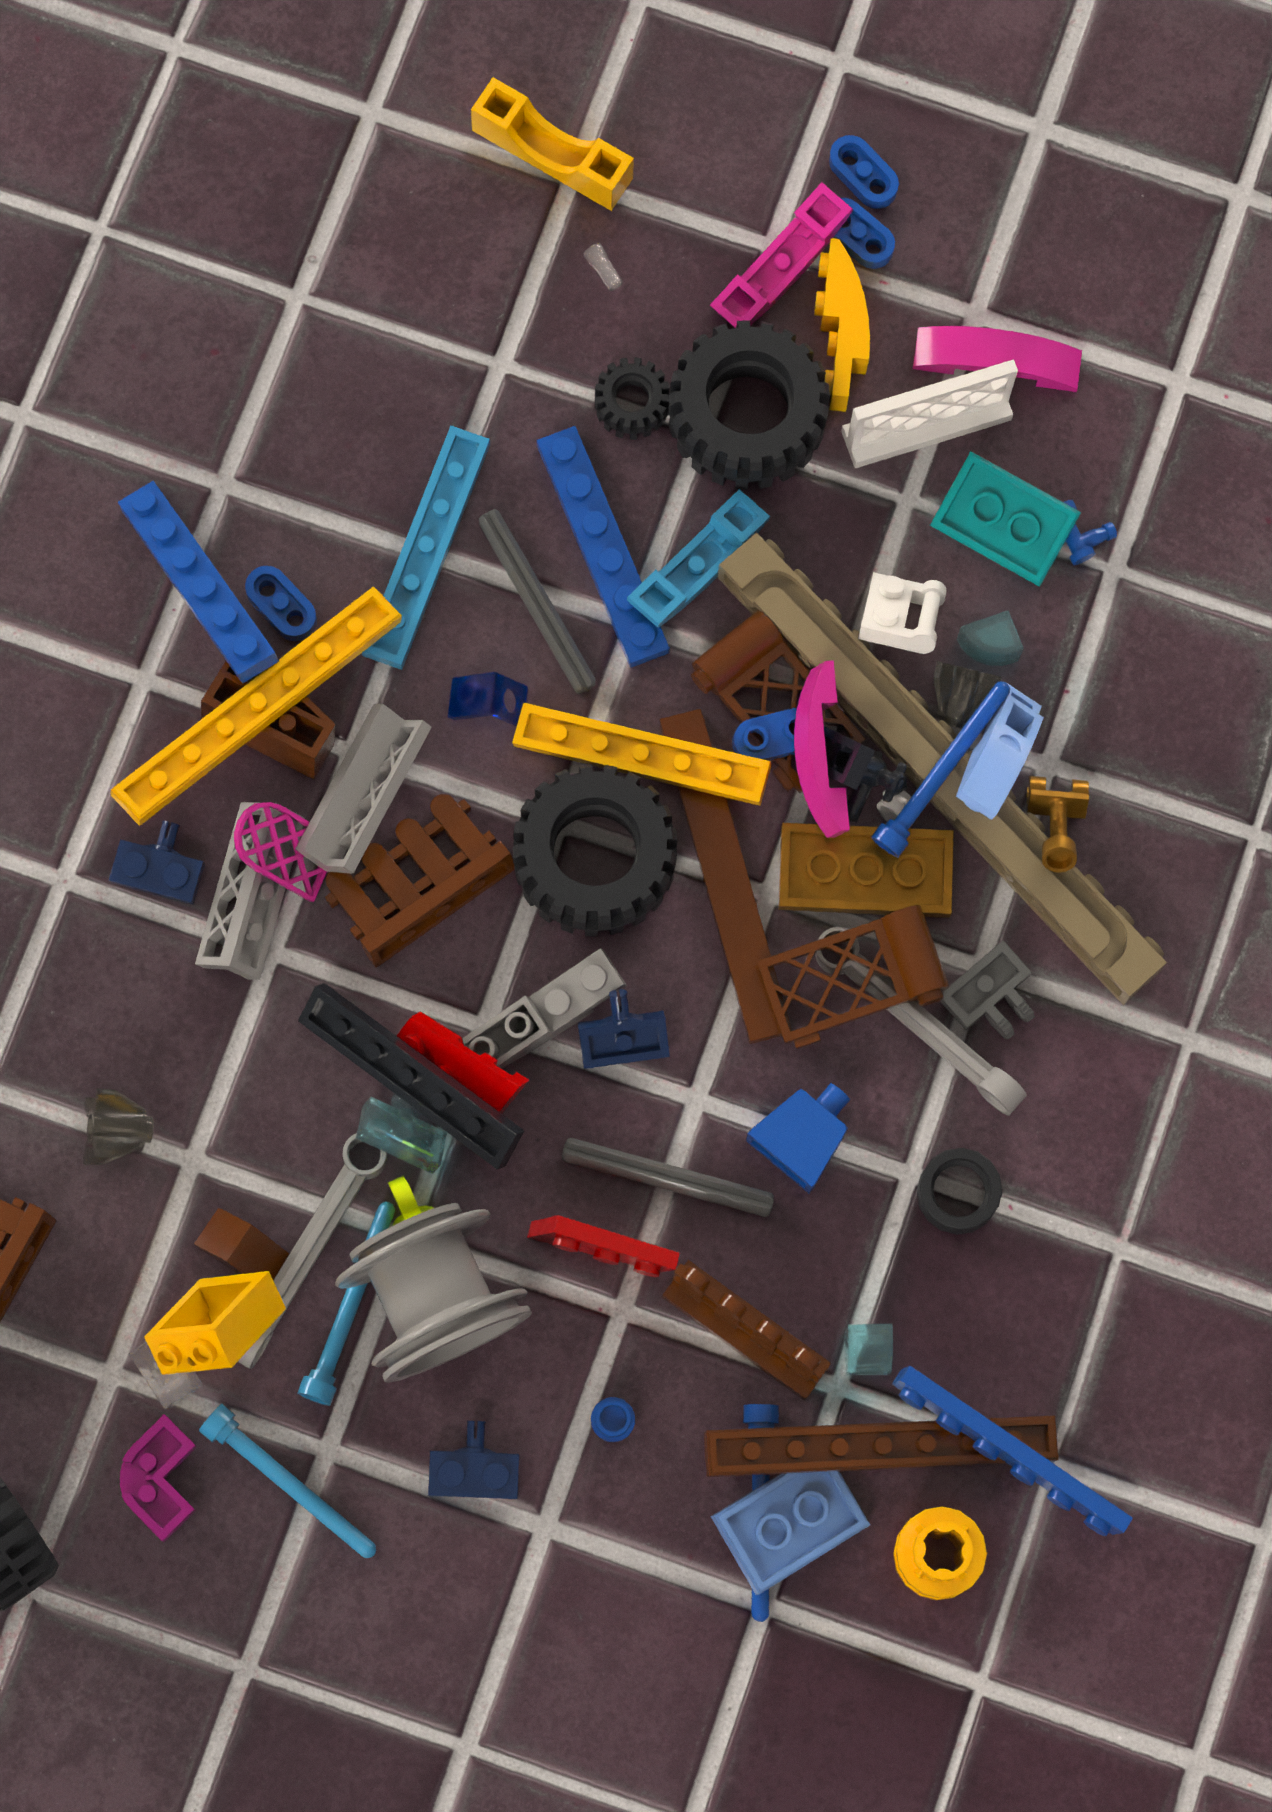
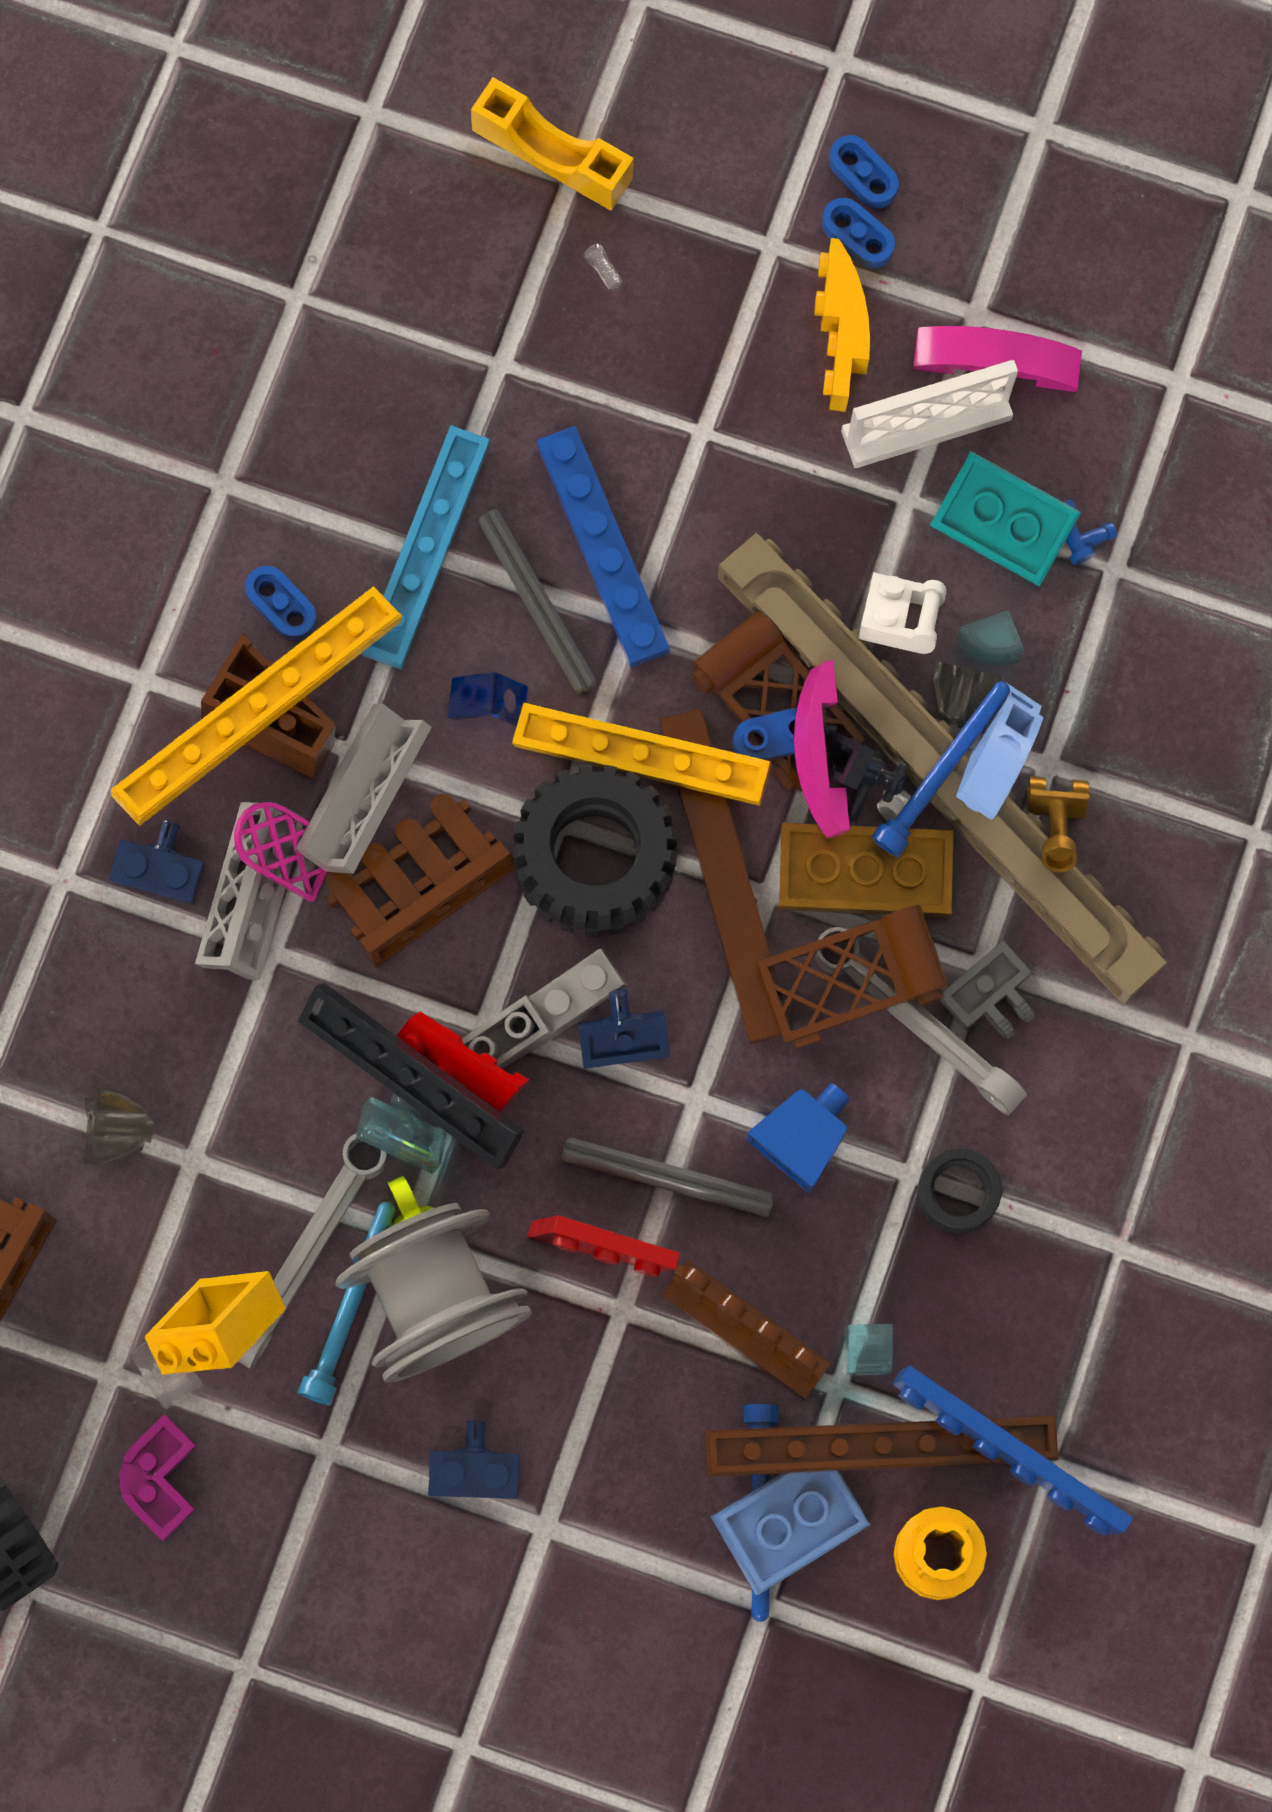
(198, 582): blue plate -> none
(224, 1428): dark azure piece -> none
(240, 1245): reddish brown slope -> none
(612, 1419): blue plate -> none
(638, 375): black tyre -> none
(697, 564): dark azure slope -> none
(759, 355): black tyre -> none
(784, 259): dark pink slope -> none

